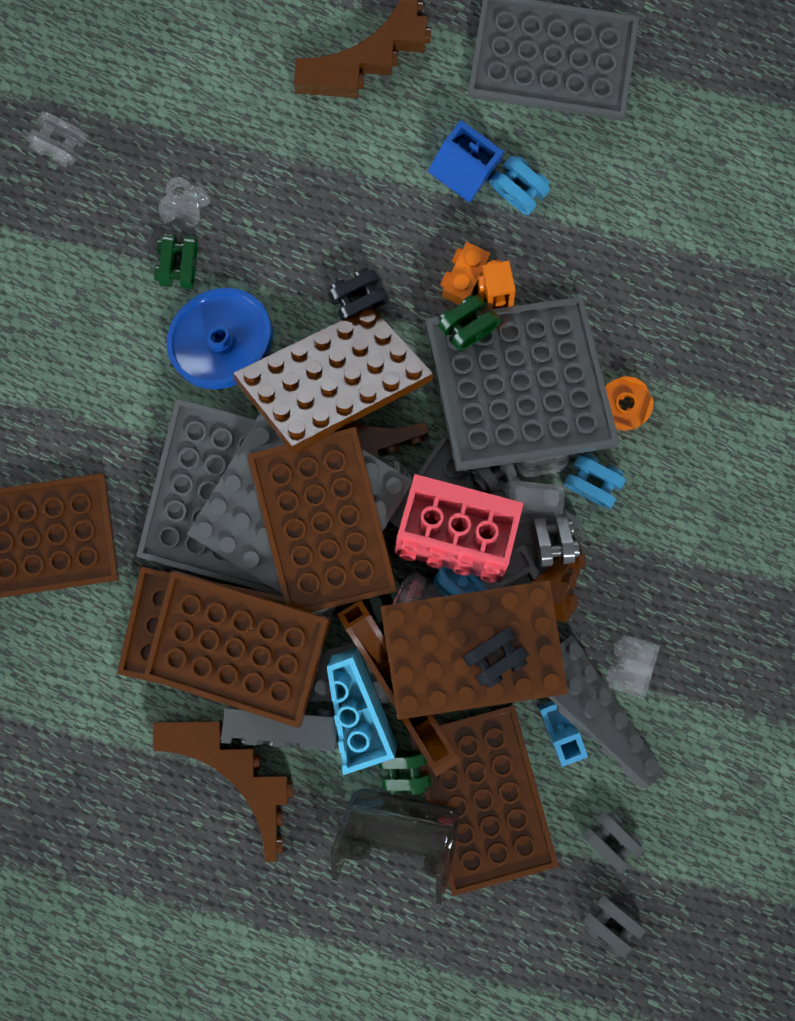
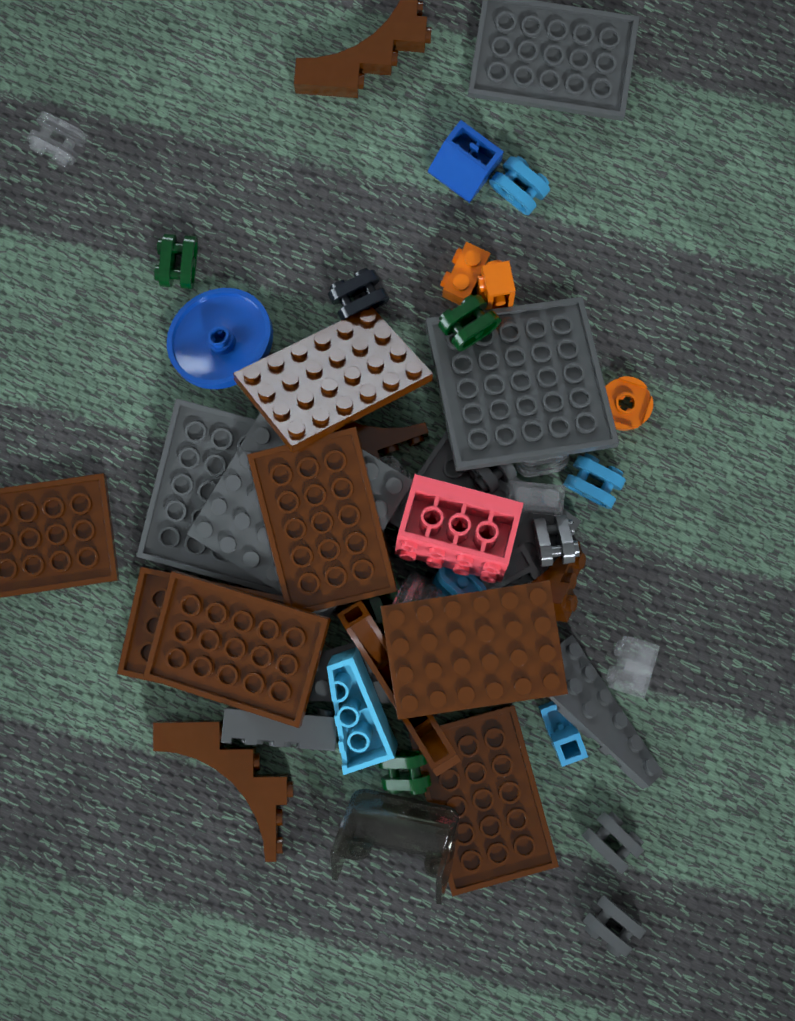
(183, 206): clear plate -> none
(491, 673): black brick -> none

